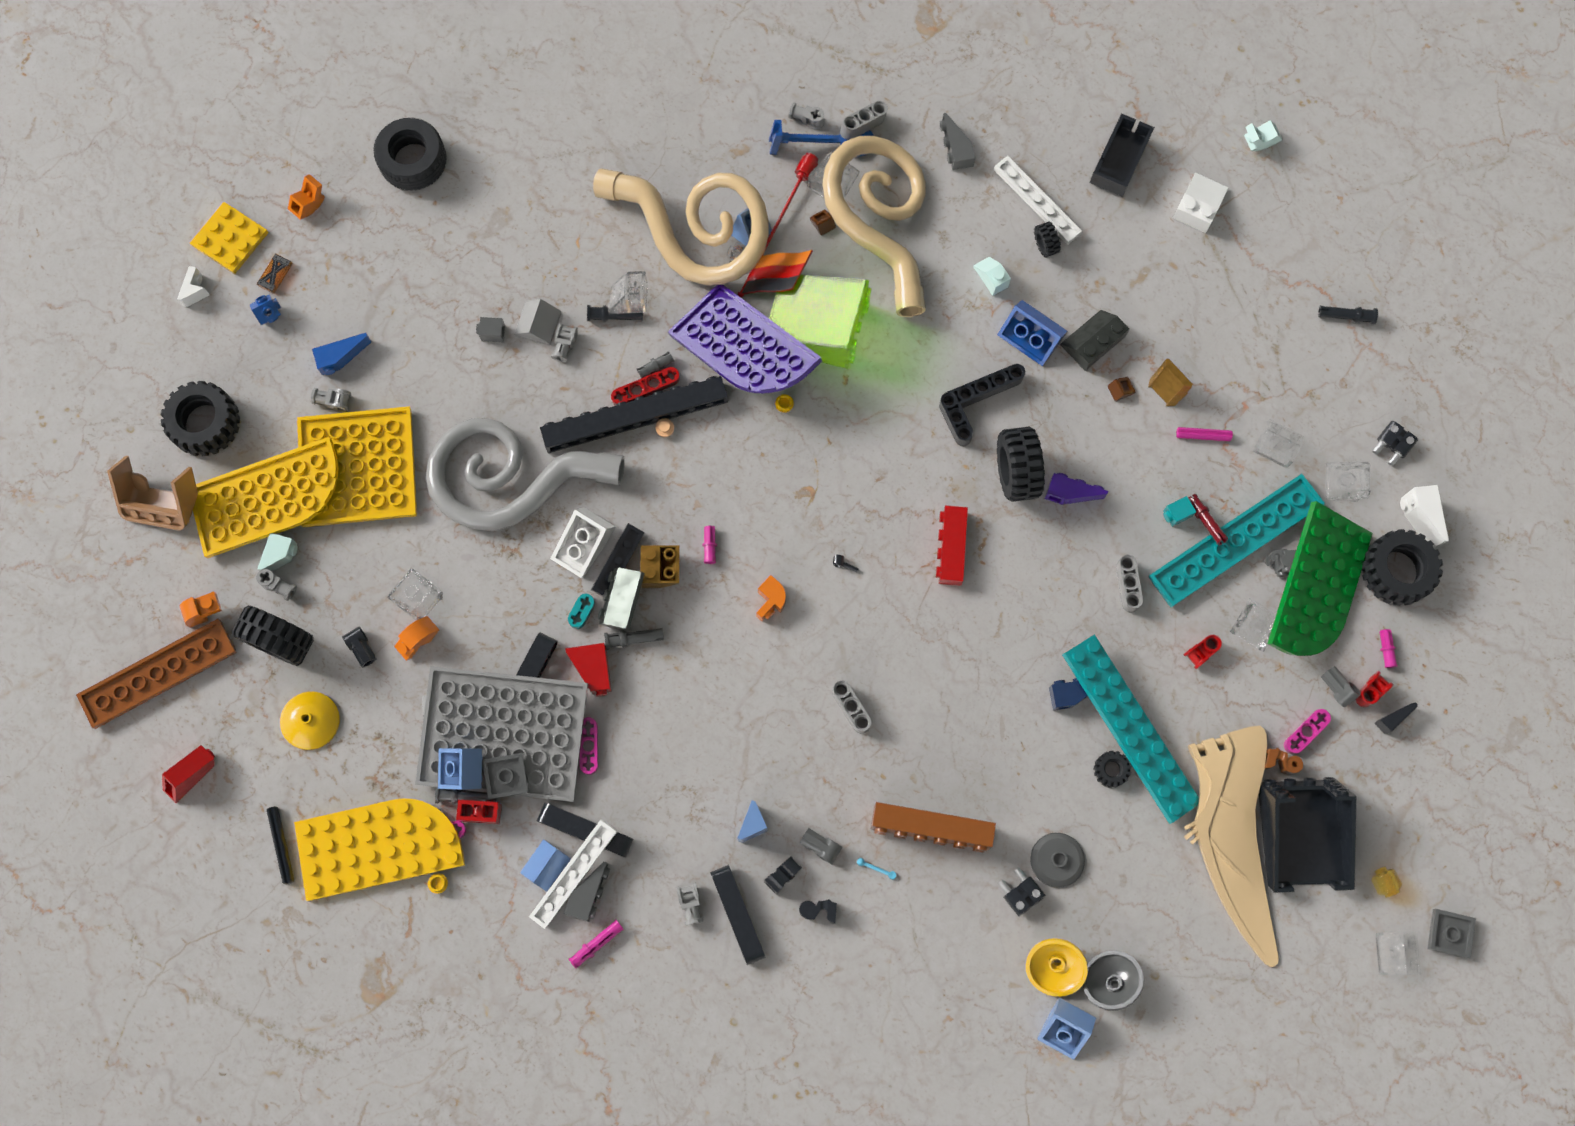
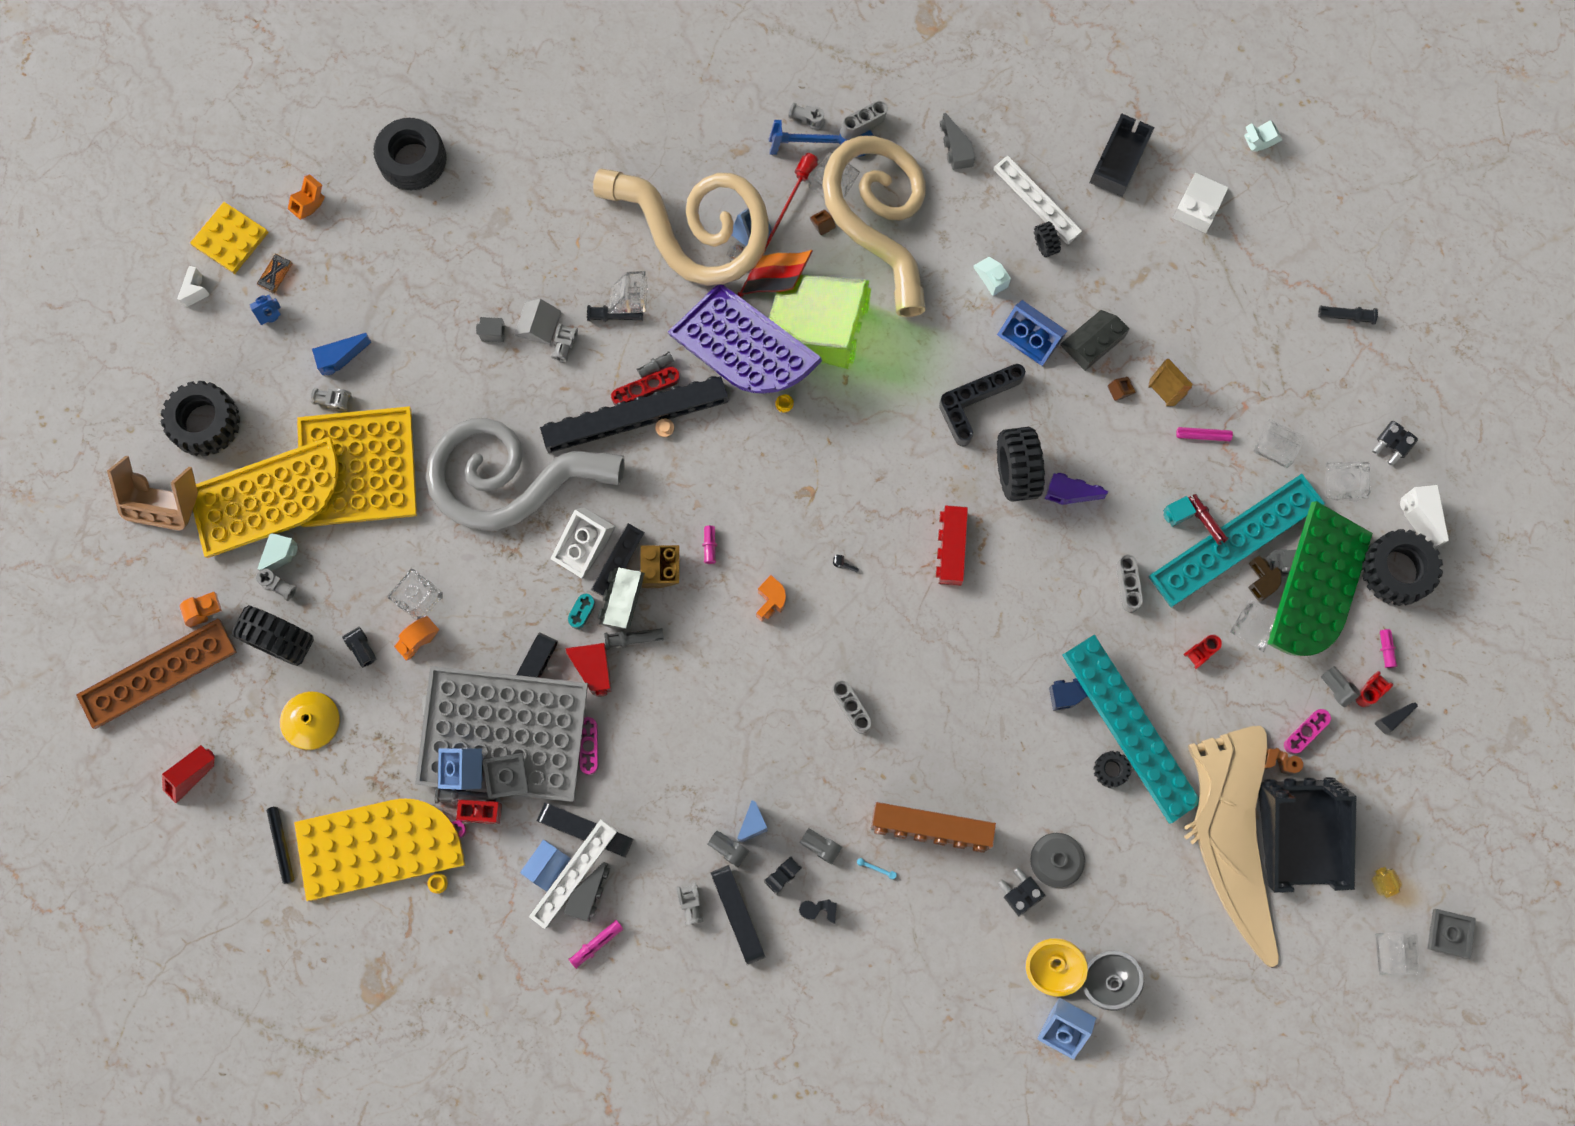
(732, 851): none -> dark grey piece
(1269, 579): none -> dark brown brick

